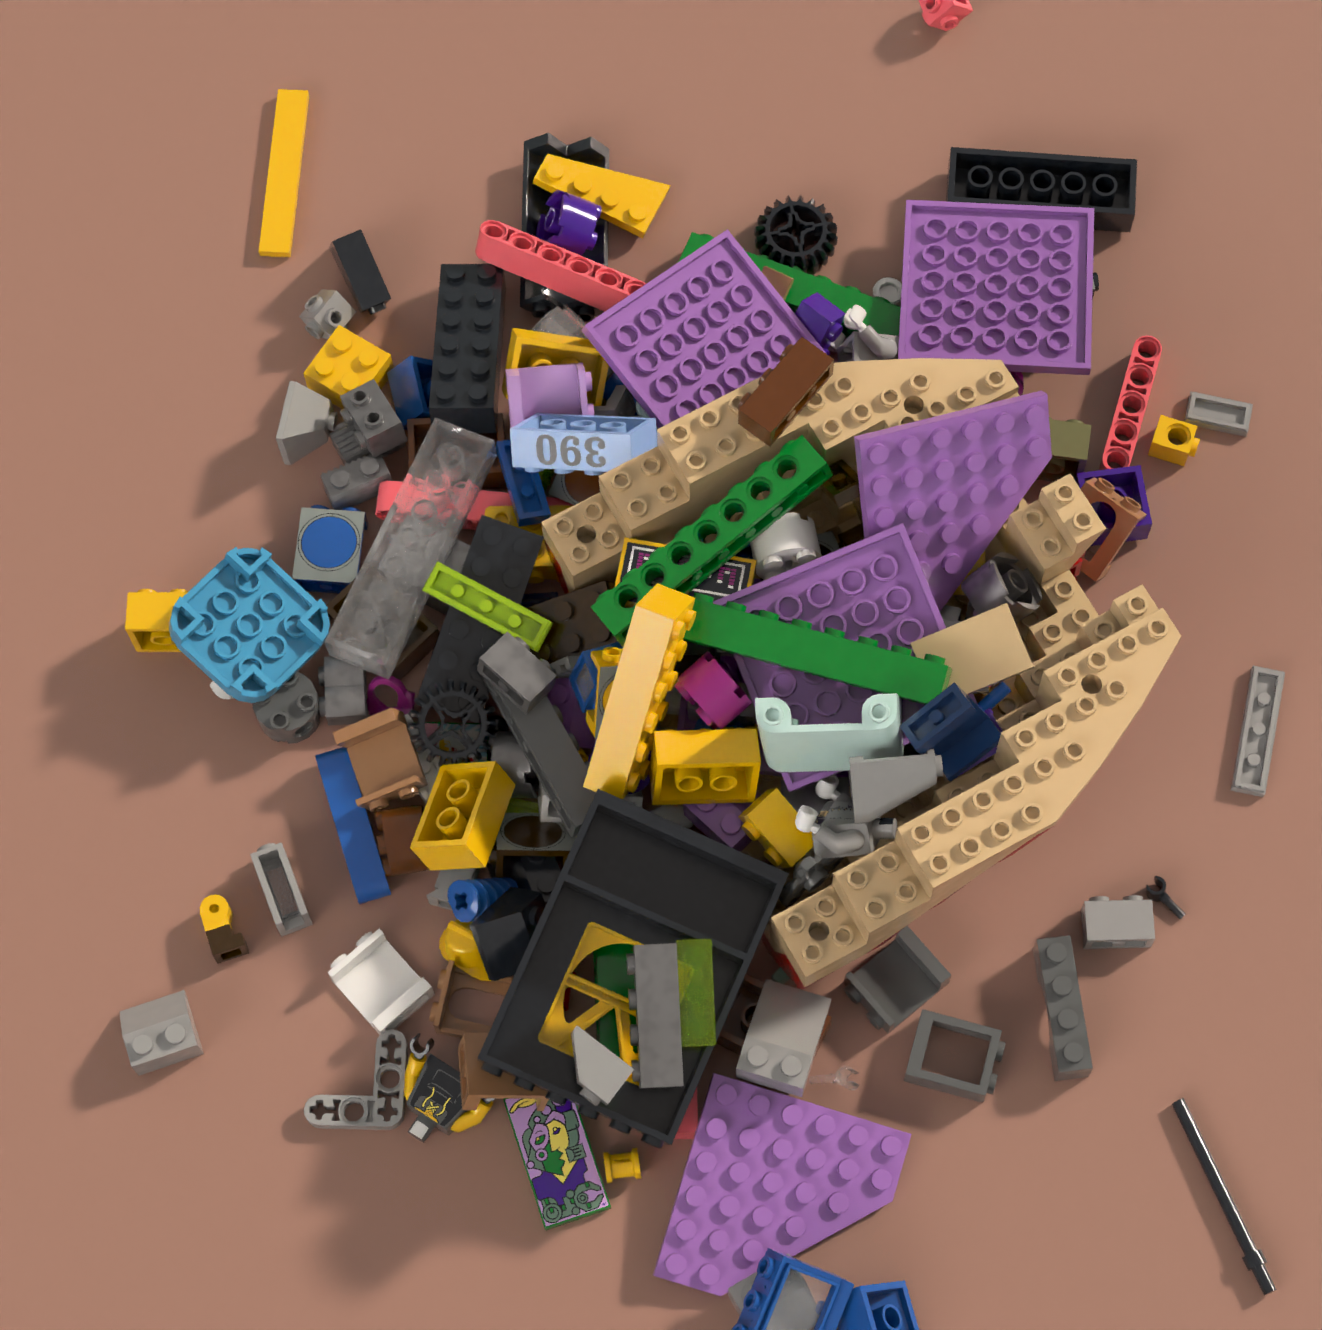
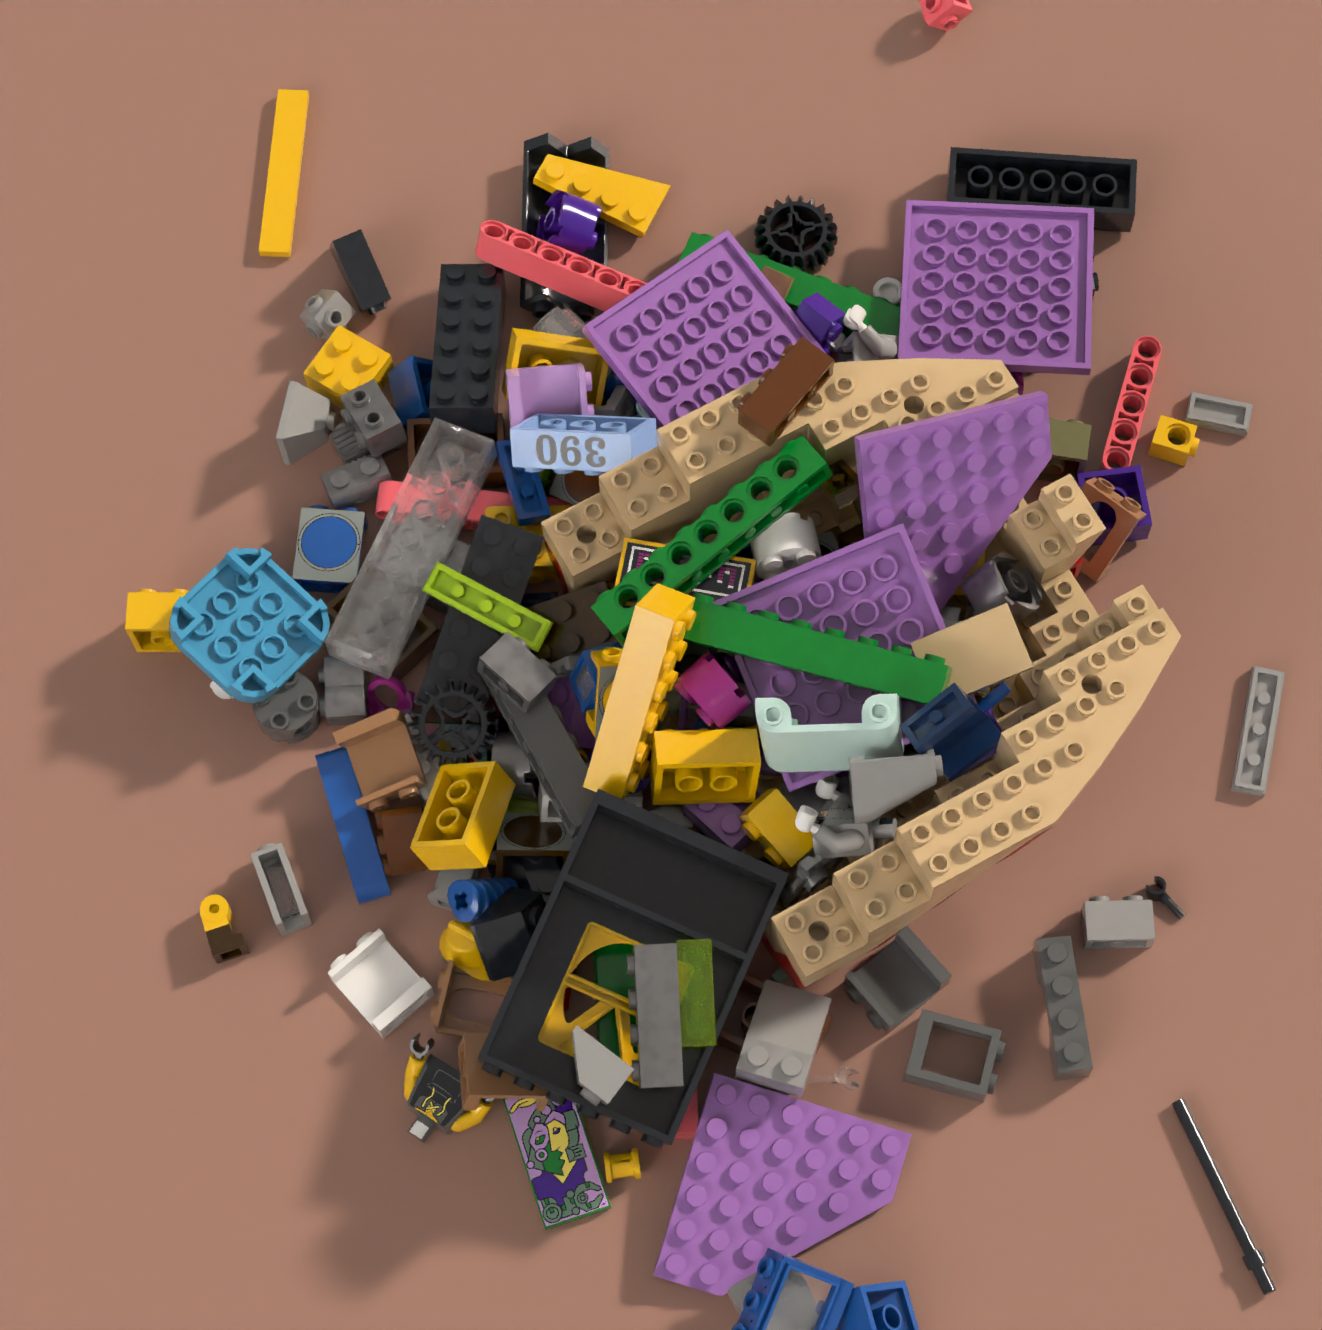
(160, 1033): light grey slope -> none
(371, 1104): light grey beam -> none

